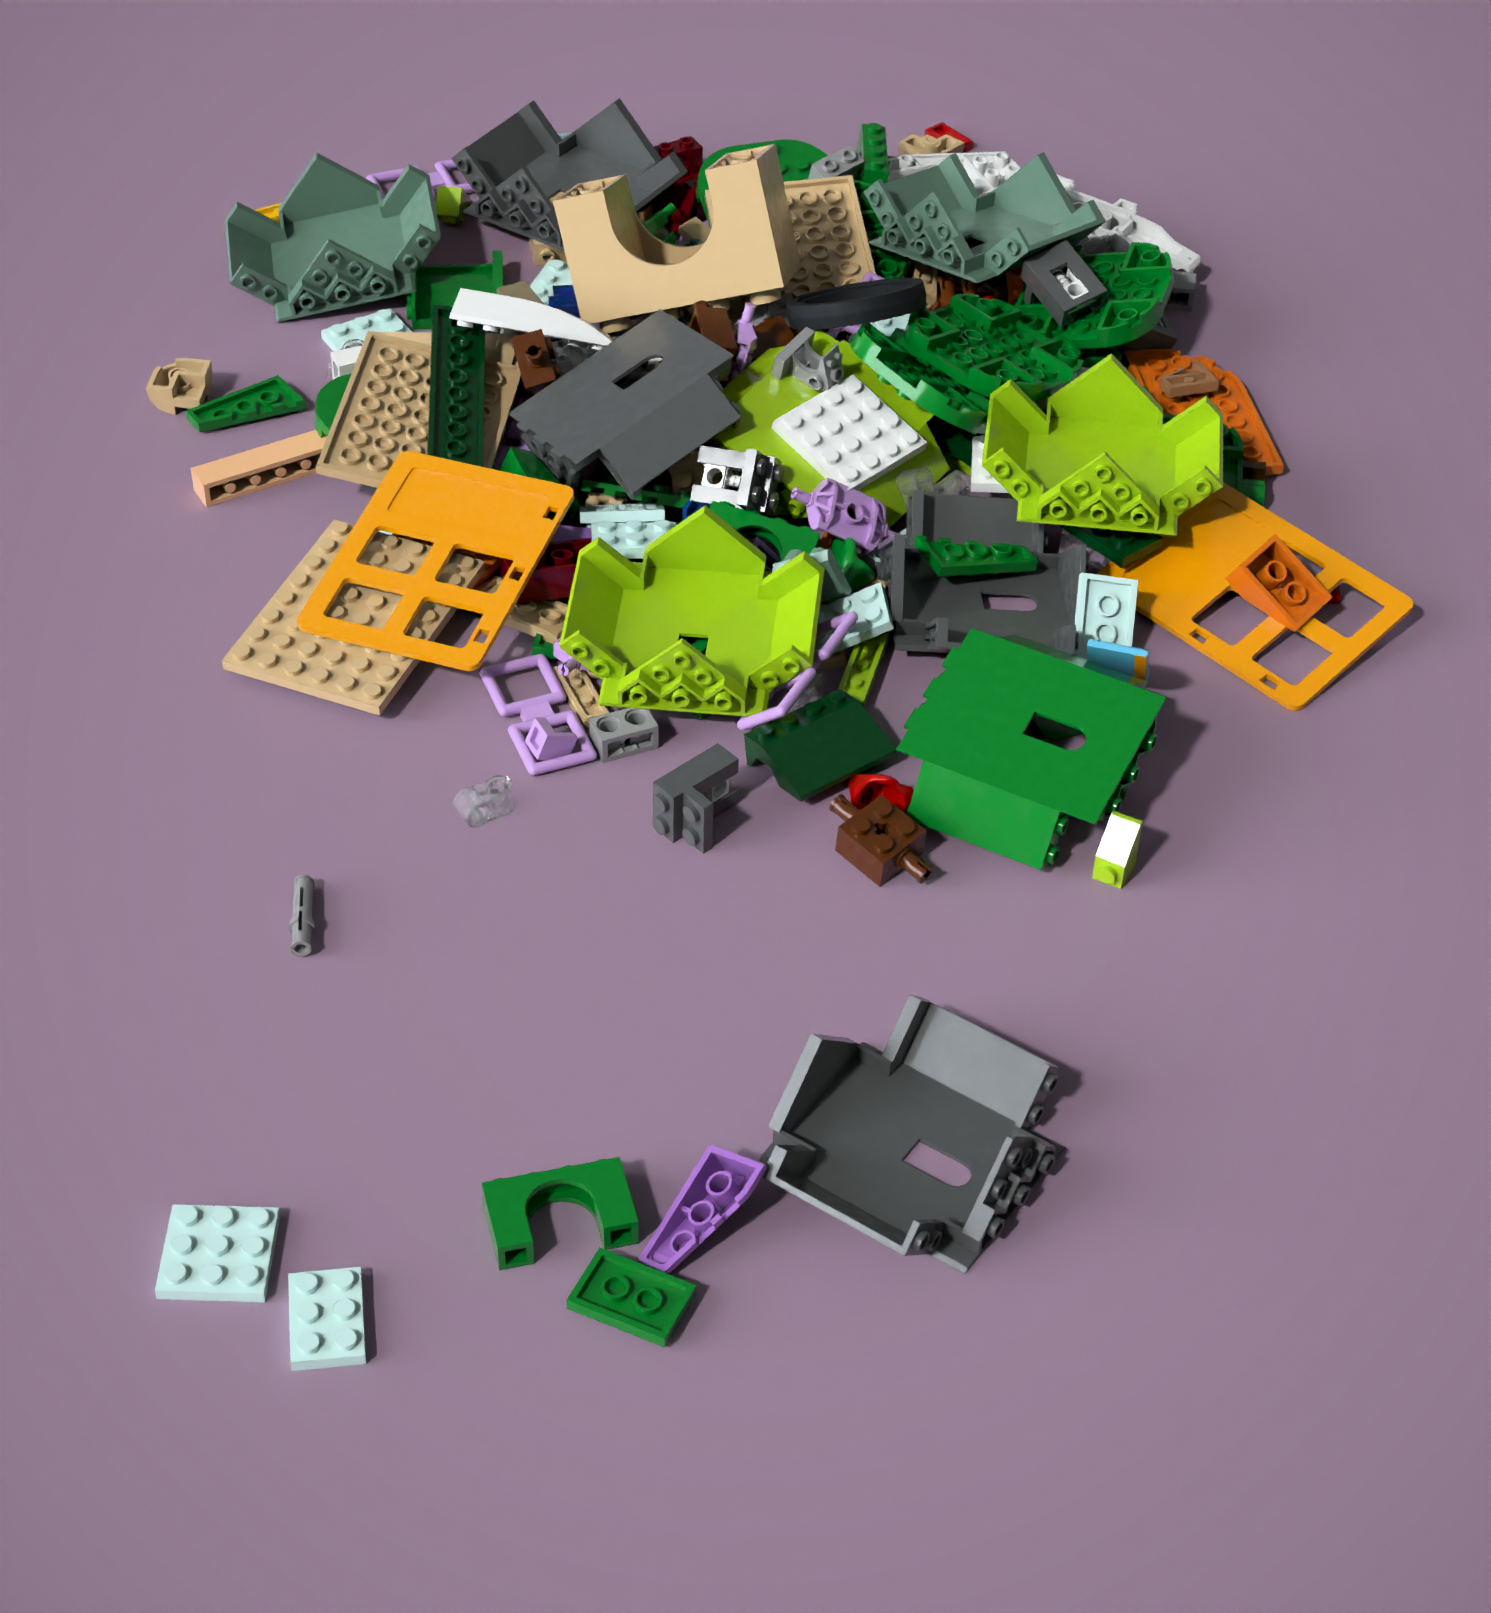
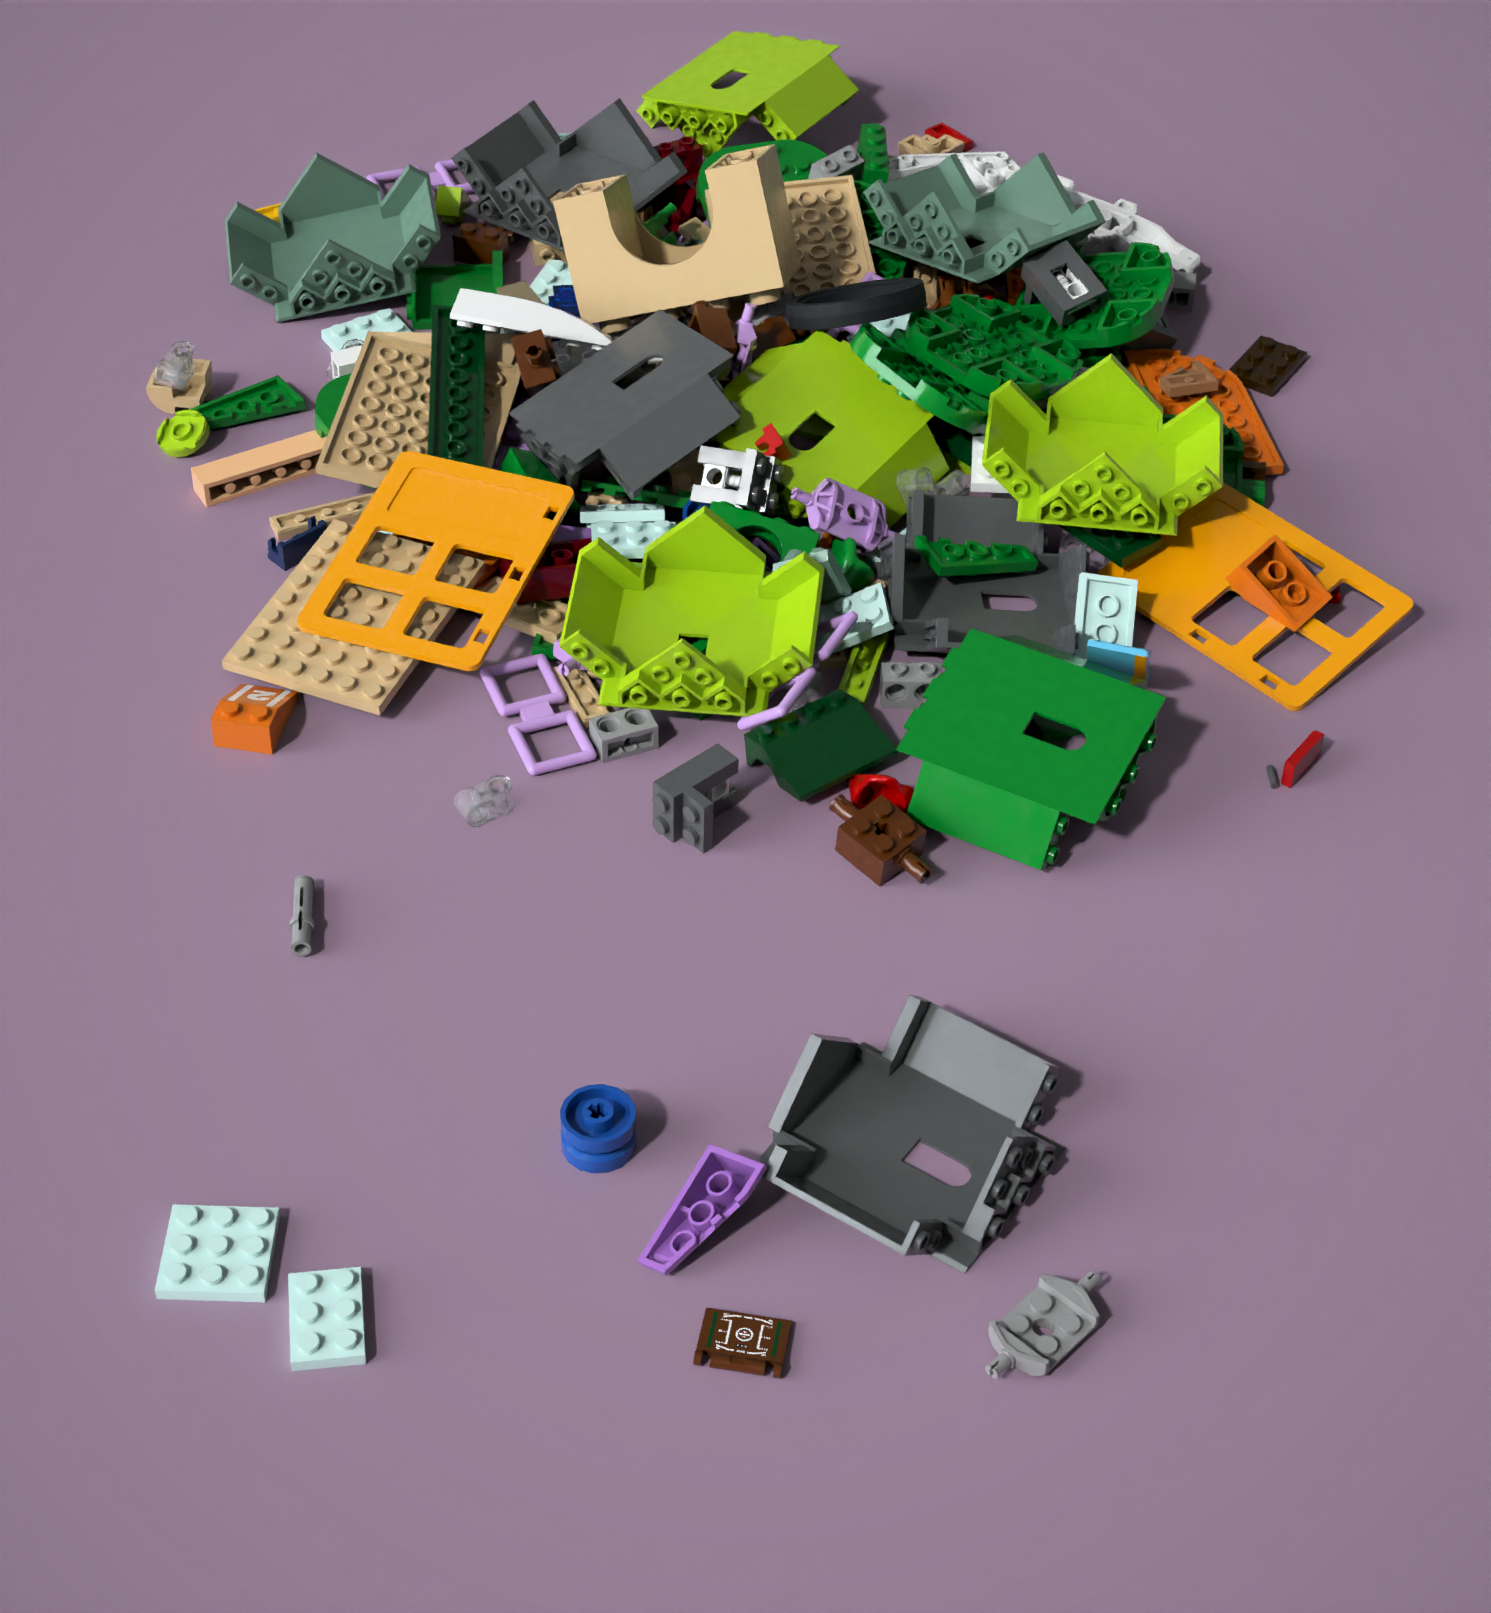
(176, 366): none -> clear piece
(183, 433): none -> lime tile
(252, 718): none -> orange slope
(291, 552): none -> dark blue hinge
(296, 522): none -> tan tile
(476, 241): none -> reddish brown brick
(546, 742): lavender panel -> none
(593, 1185): green arch -> none
(598, 1128): none -> blue wheel
(631, 1297): green plate -> none
(743, 1342): none -> reddish brown piece
(775, 443): none -> red tile
(785, 87): none -> lime panel
(799, 355): light grey tile -> none
(849, 434): white plate -> none
(905, 683): none -> light grey brick
(1053, 1305): none -> light grey plate
(1117, 850): slope -> none
(1268, 365): none -> dark brown plate
(1272, 776): none -> dark grey piece
(1302, 758): none -> red tile

